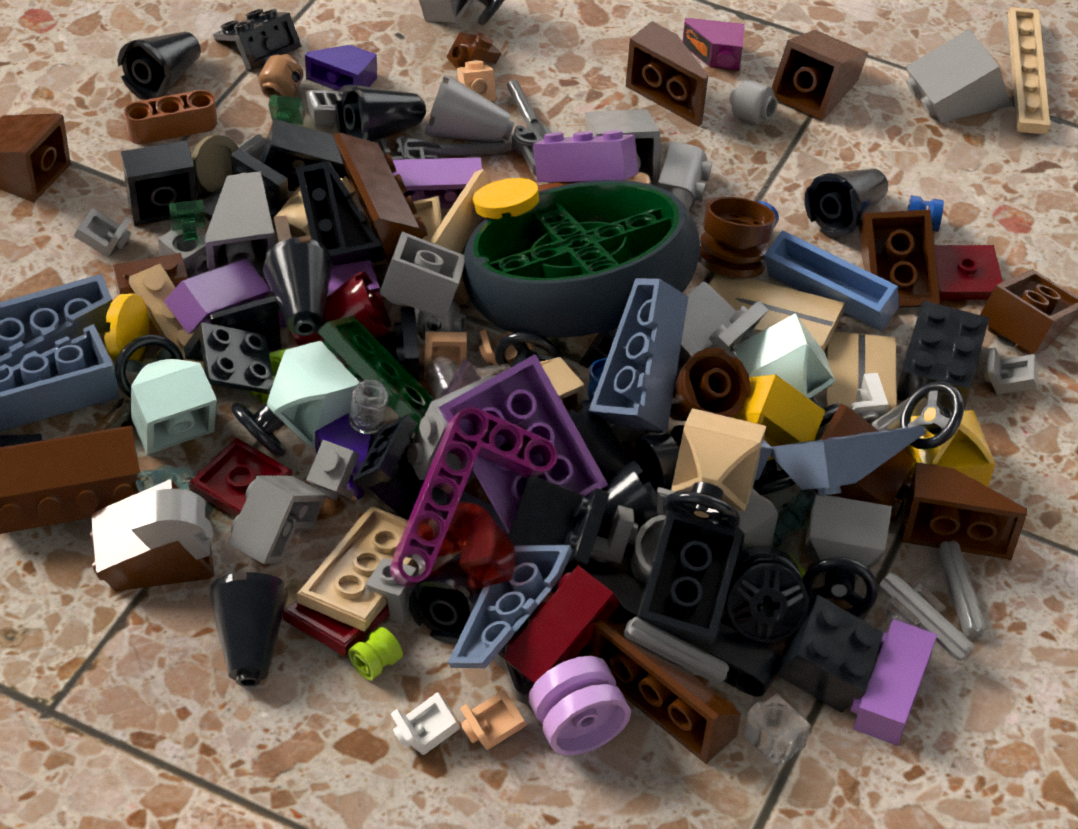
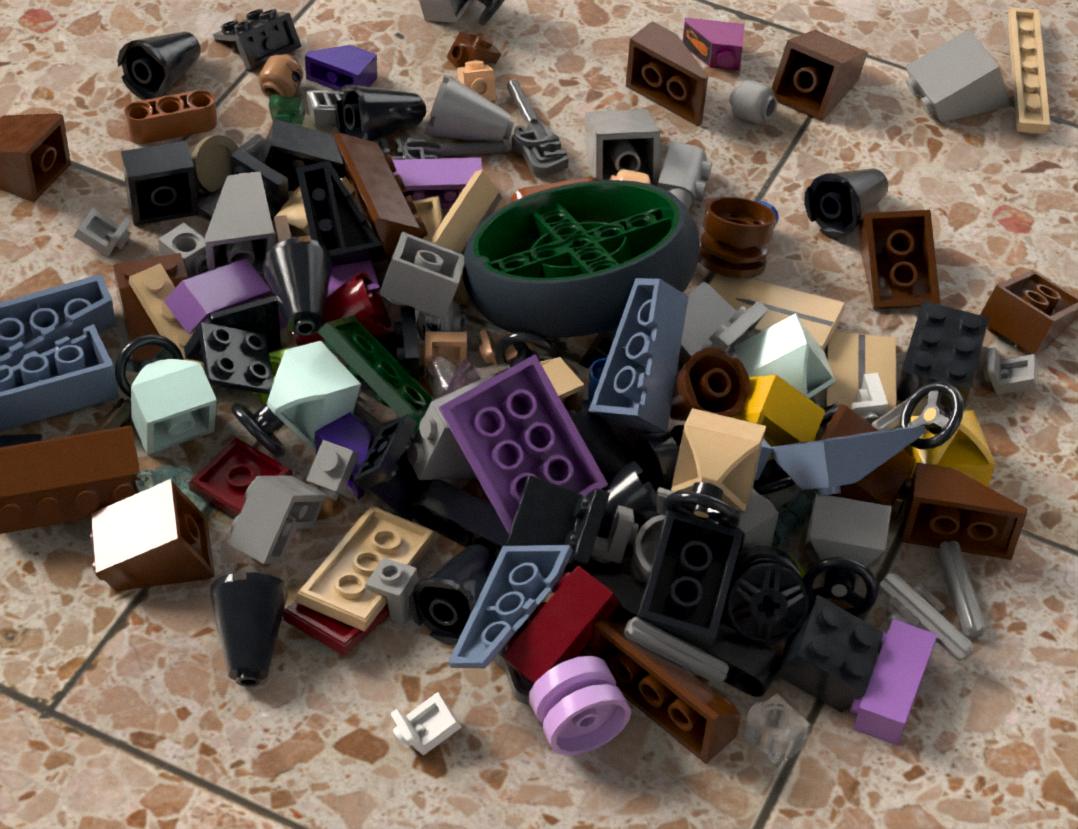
(128, 321): yellow tile -> none
(171, 517): light grey brick -> none
(187, 217): clear green tile -> none
(368, 407): clear brick -> none
(375, 653): lime wheel -> none
(454, 481): magenta beam -> none
(485, 547): clear red arch -> none
(492, 720): light nougat bracket -> none
(506, 196): yellow tile -> none
(585, 157): medium lavender brick -> none
(826, 275): medium blue brick -> none
(934, 205): blue wheel -> none
(967, 271): dark red plate -> none

